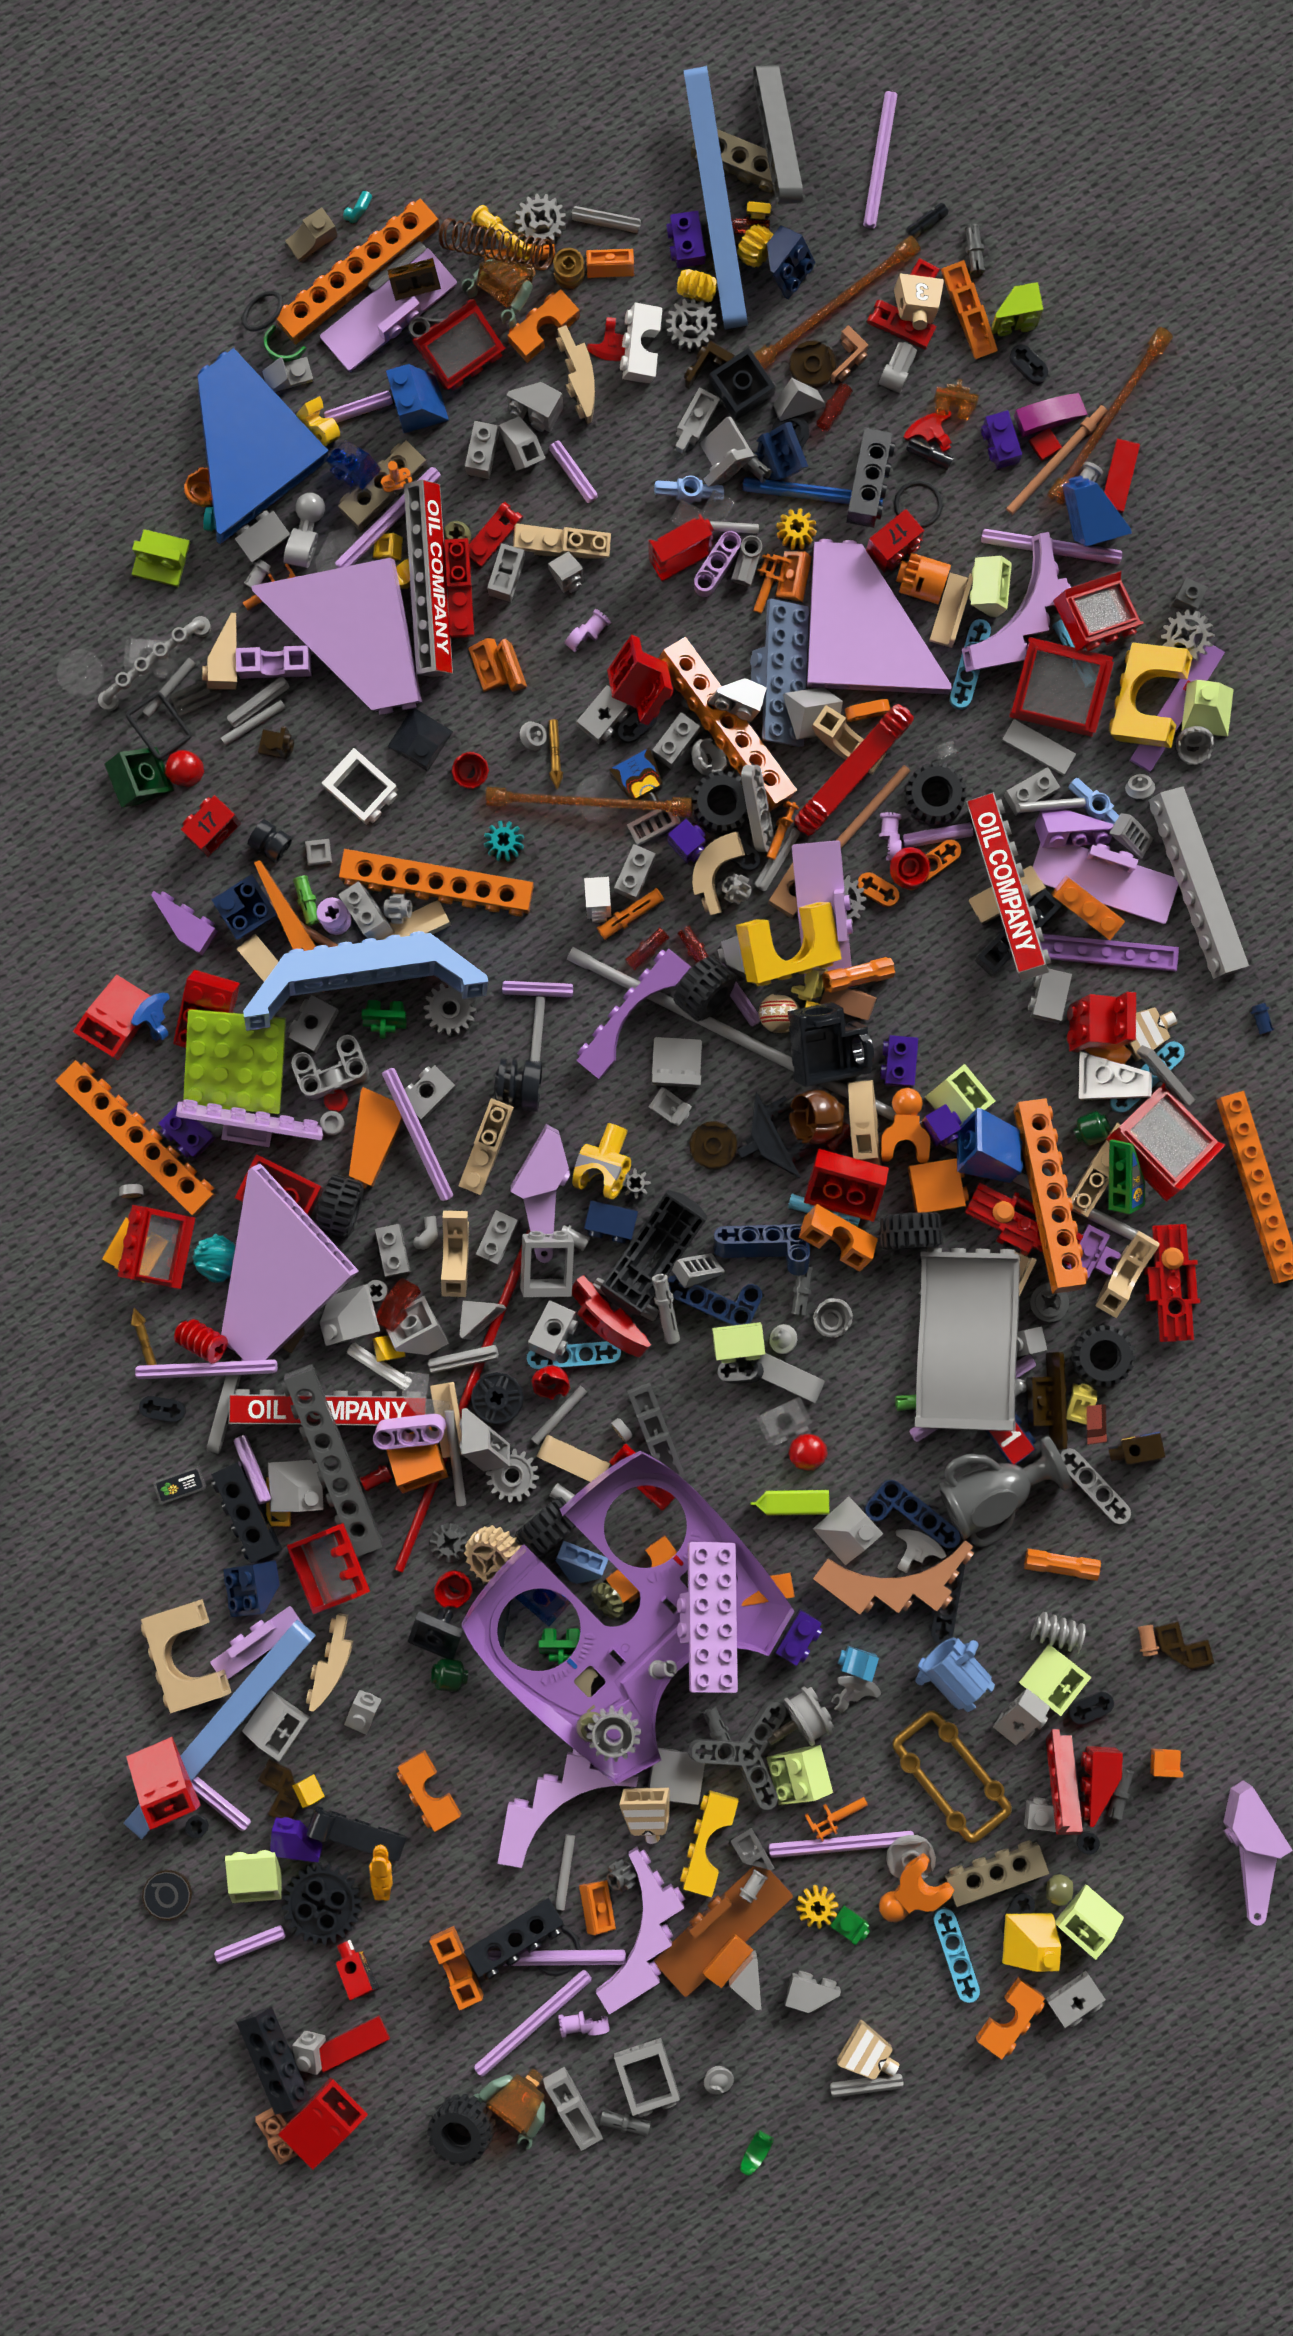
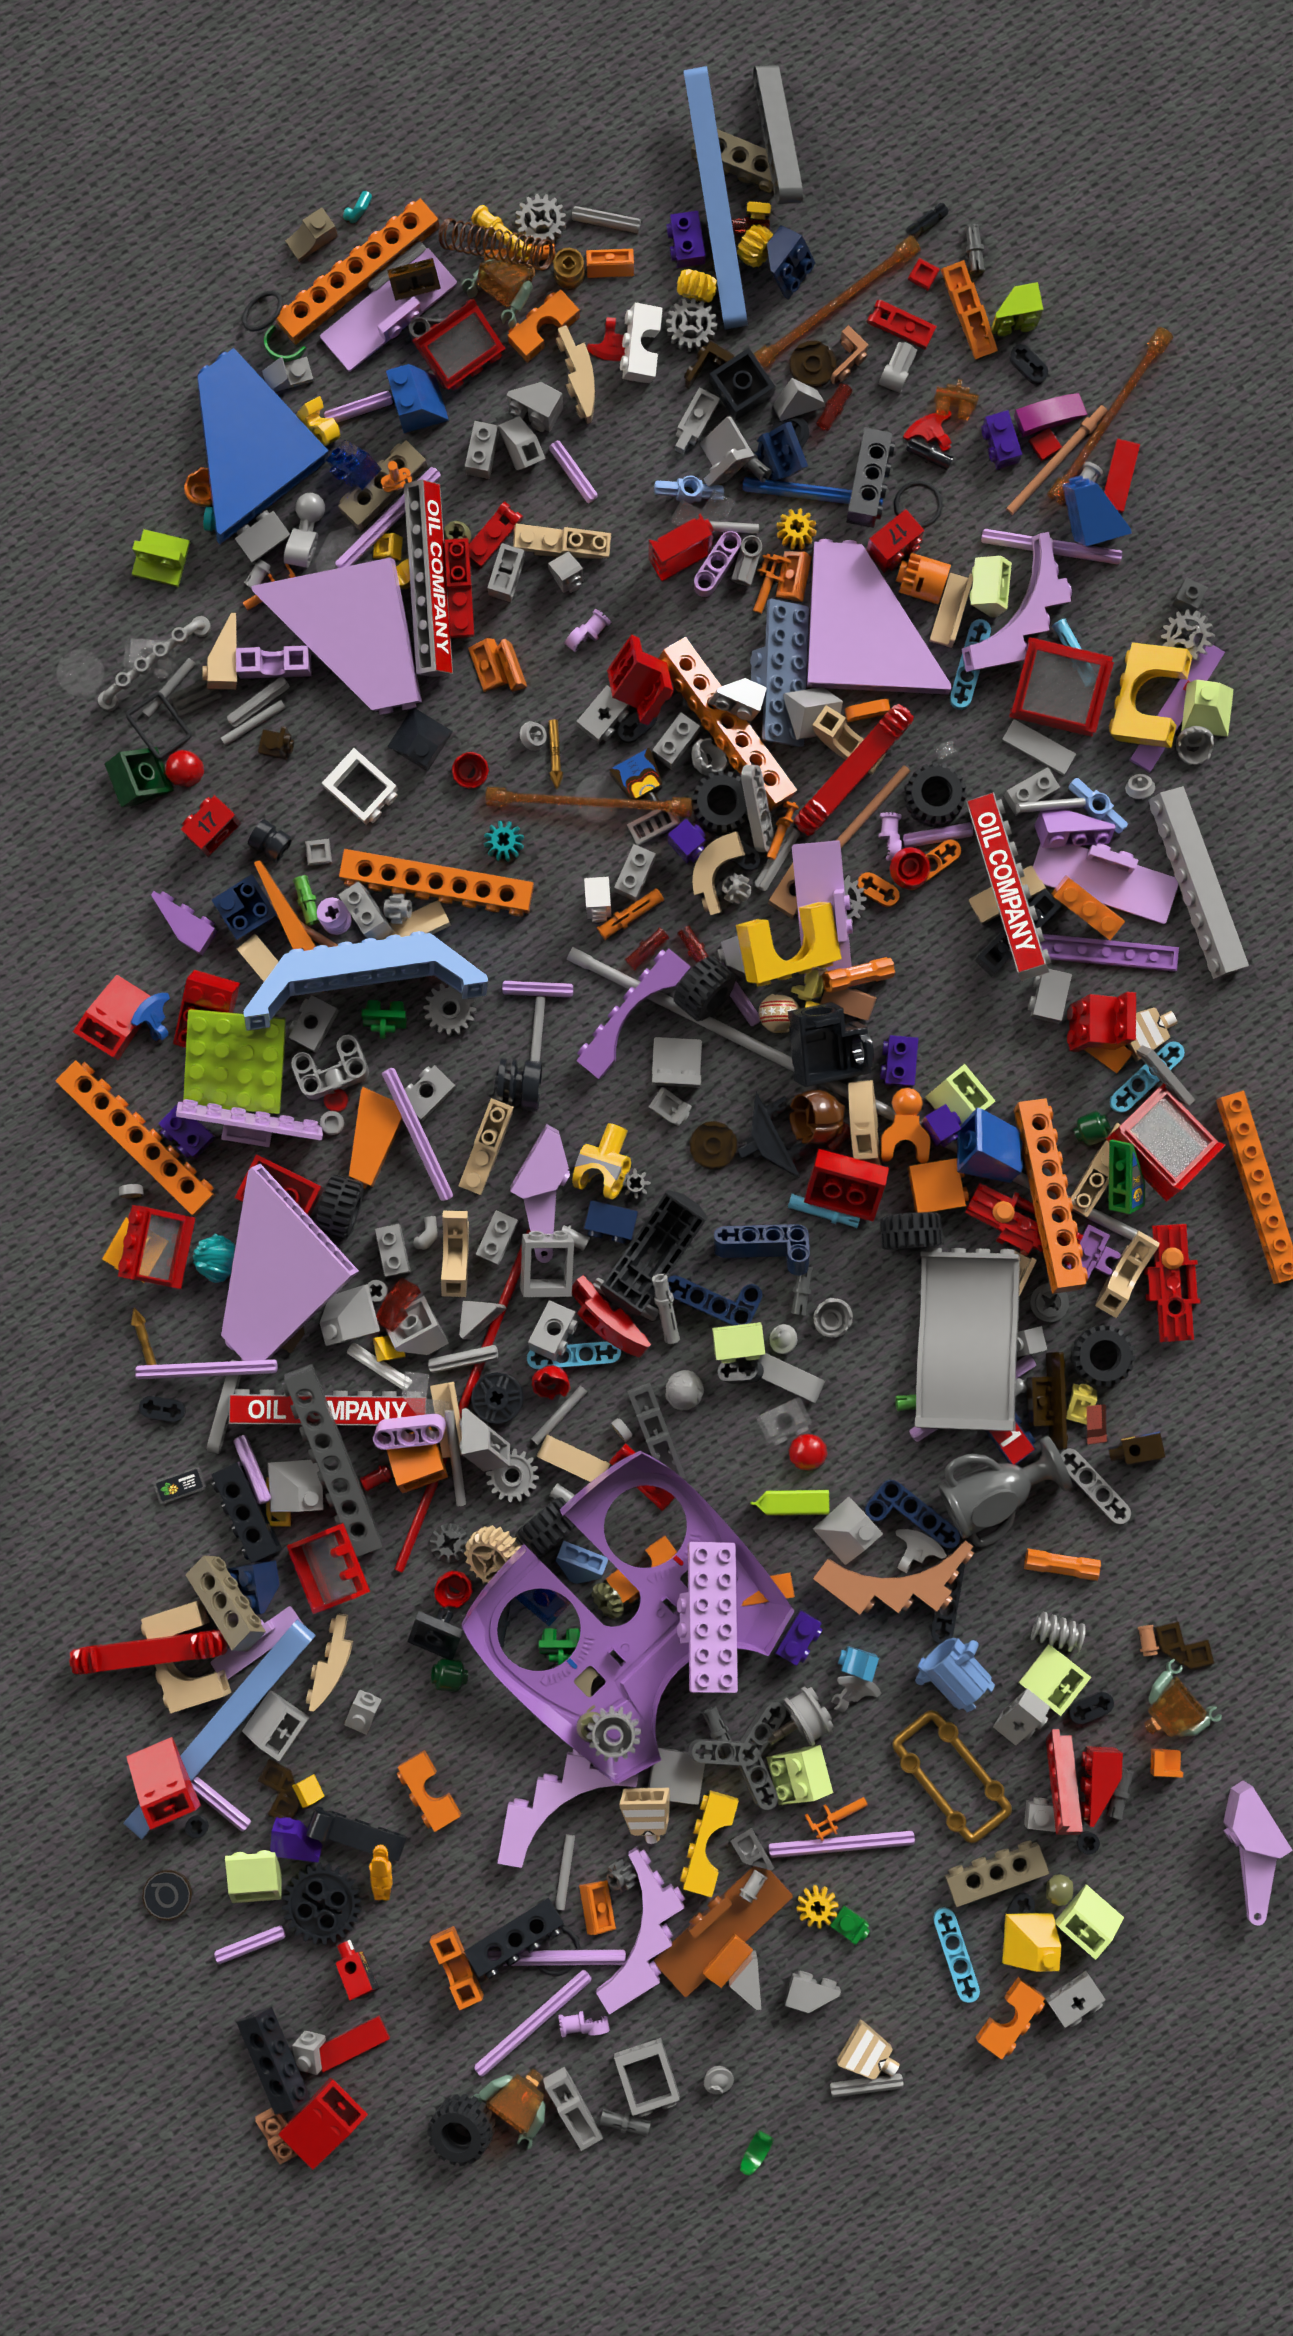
(147, 1652): none -> red arm
(201, 1340): red piece -> none
(225, 1603): none -> dark tan brick
(660, 1669): light grey pin -> none
(684, 1390): none -> light grey hair
(688, 1278): light grey slope -> none
(855, 1244): orange arch -> none
(880, 159): lavender axle -> none
(906, 1849): light grey tile -> none
(913, 1893): orange piece -> none
(918, 299): tan torso -> none
(1097, 612): red window -> none
(1111, 1080): white wing -> none
(1119, 833): light grey slope -> none
(1176, 1708): none -> clear orange torso
(1262, 1018): dark blue pin -> none

